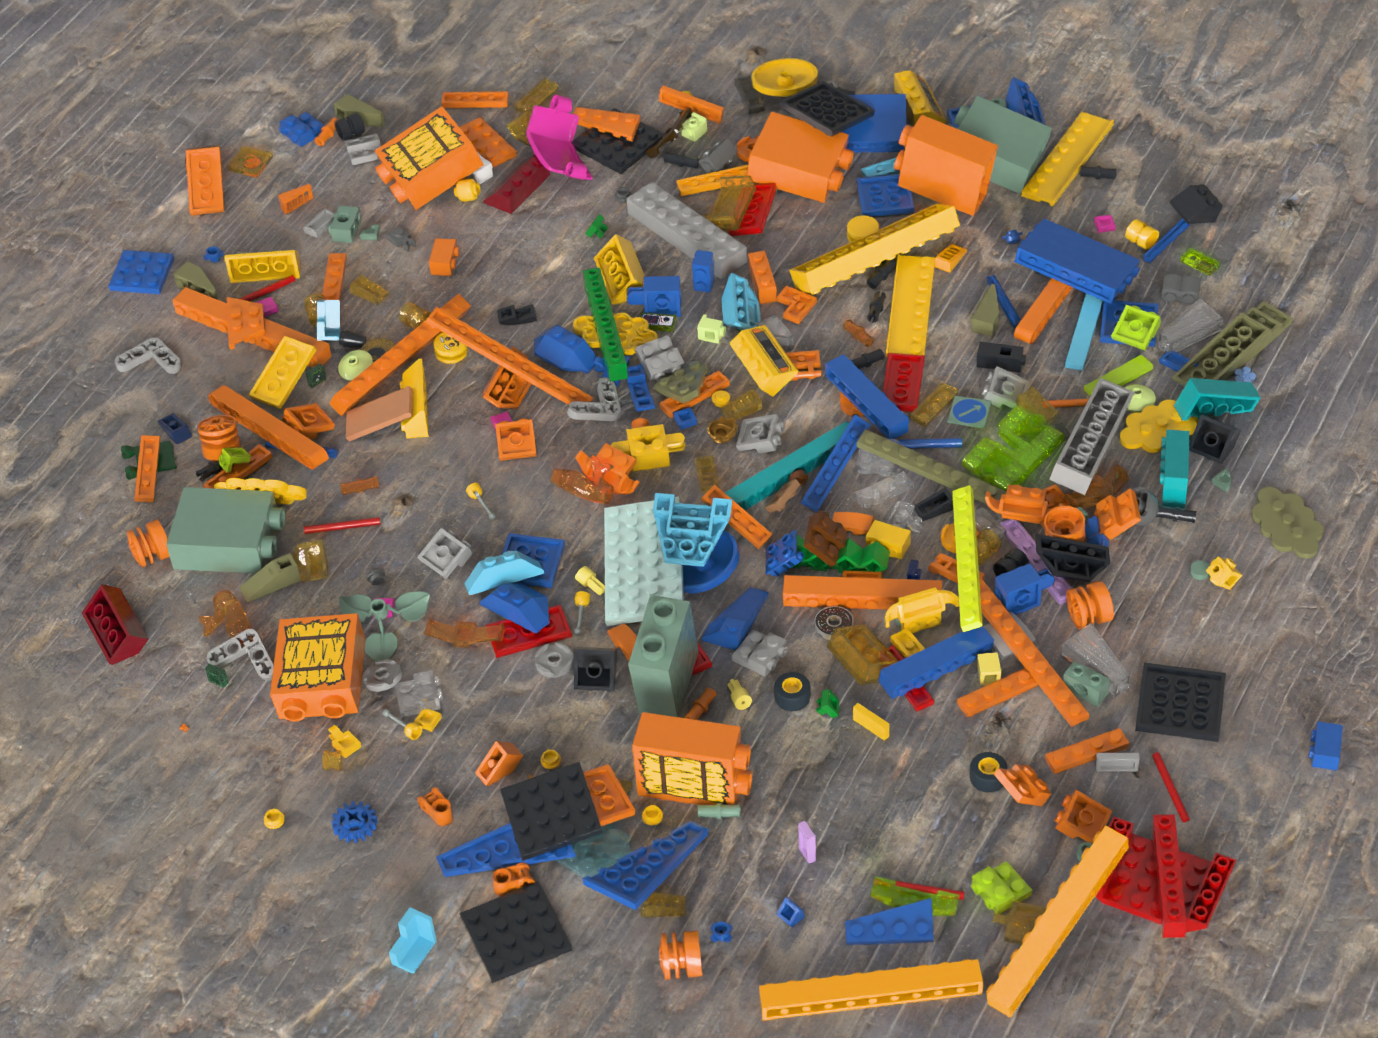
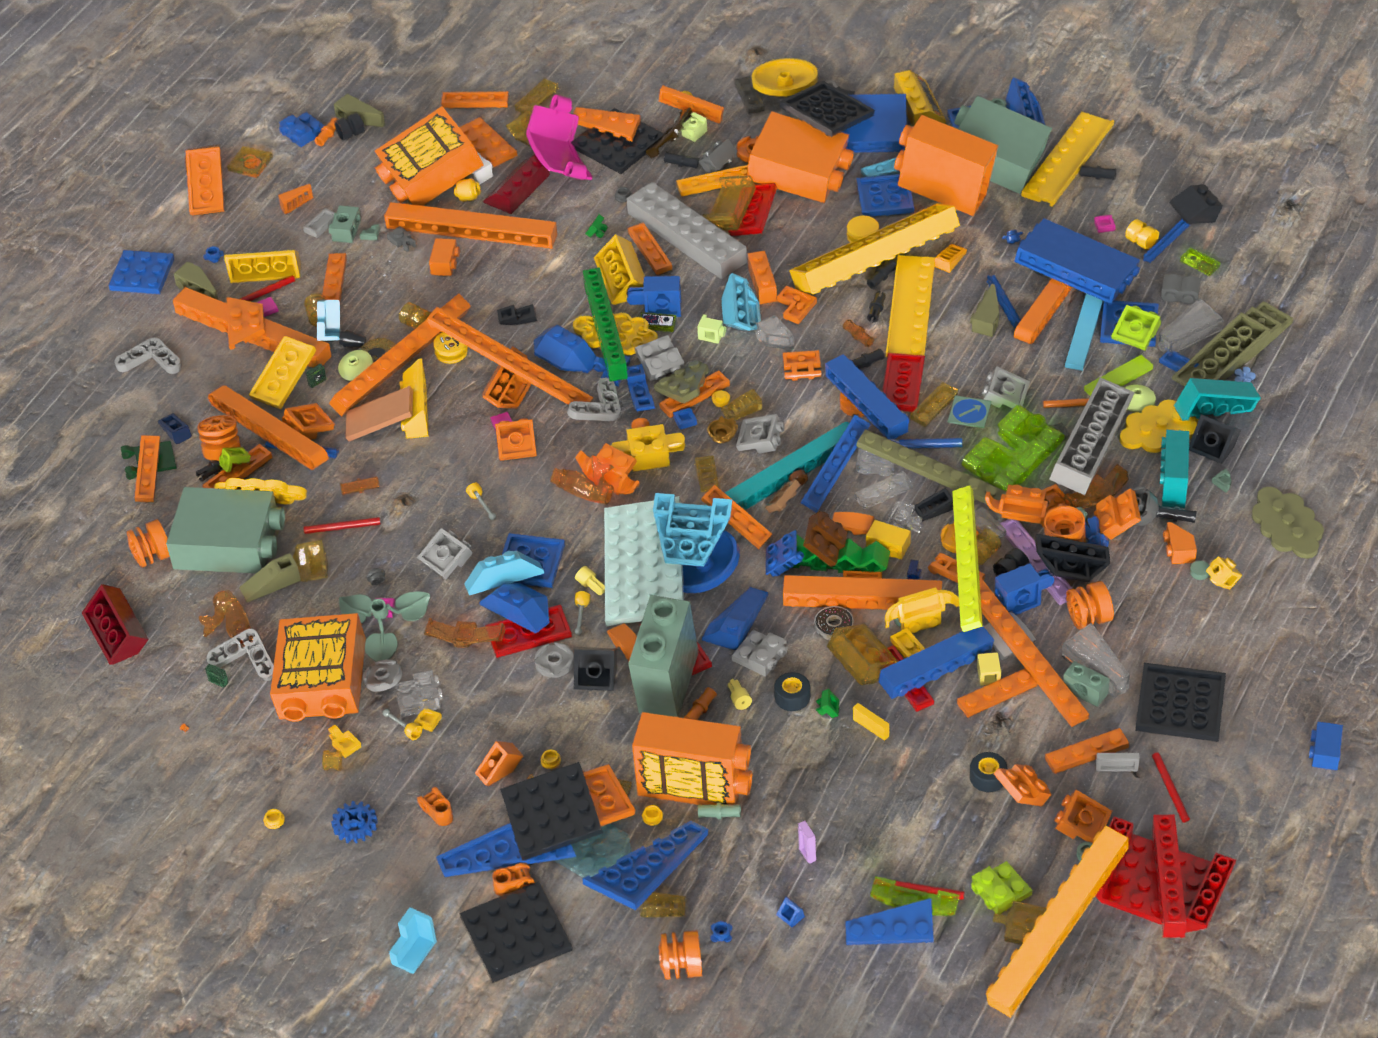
(356, 289): clear yellow slope -> none
(363, 148): light grey slope -> none
(471, 225): none -> orange brick
(650, 248): none -> orange plate
(703, 271): blue brick -> none
(764, 358): yellow slope -> none
(870, 989): light orange brick -> none
(1004, 356): black brick -> none
(1037, 404): clear yellow bracket -> none
(1181, 544): none -> orange slope

